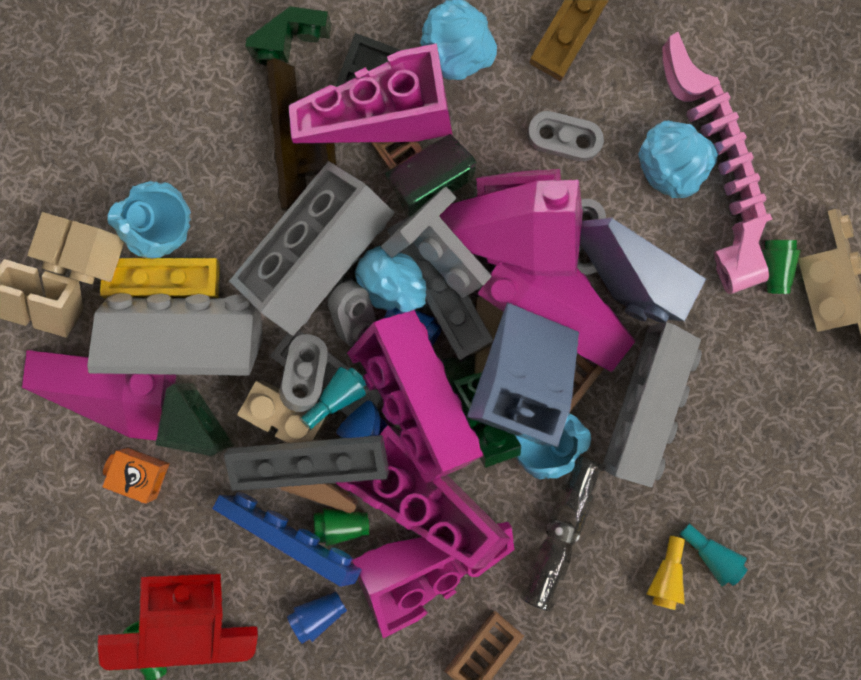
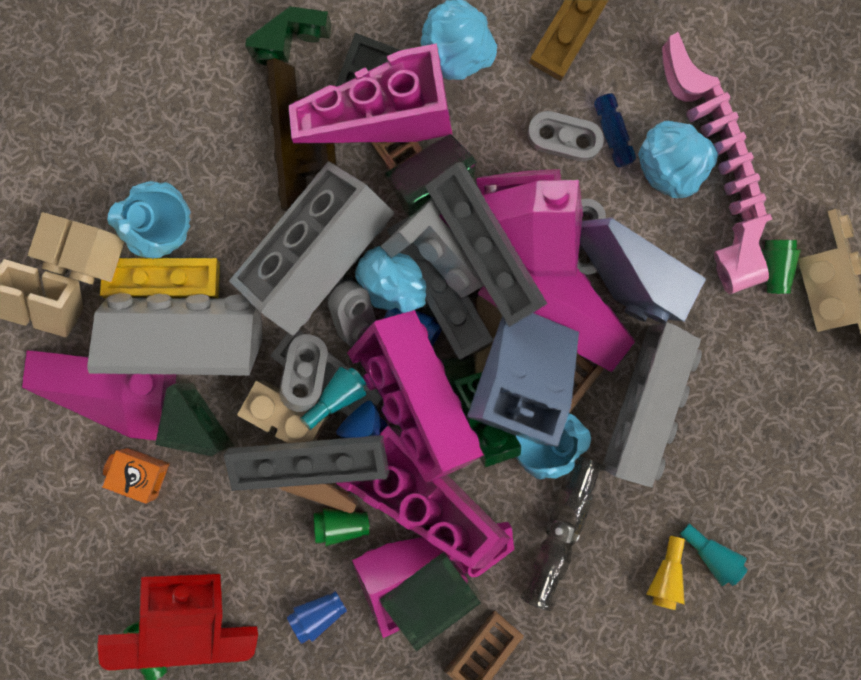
(299, 544): blue plate -> none
(431, 600): none -> clear green slope
(486, 244): none -> dark grey plate
(615, 130): none -> clear blue axle

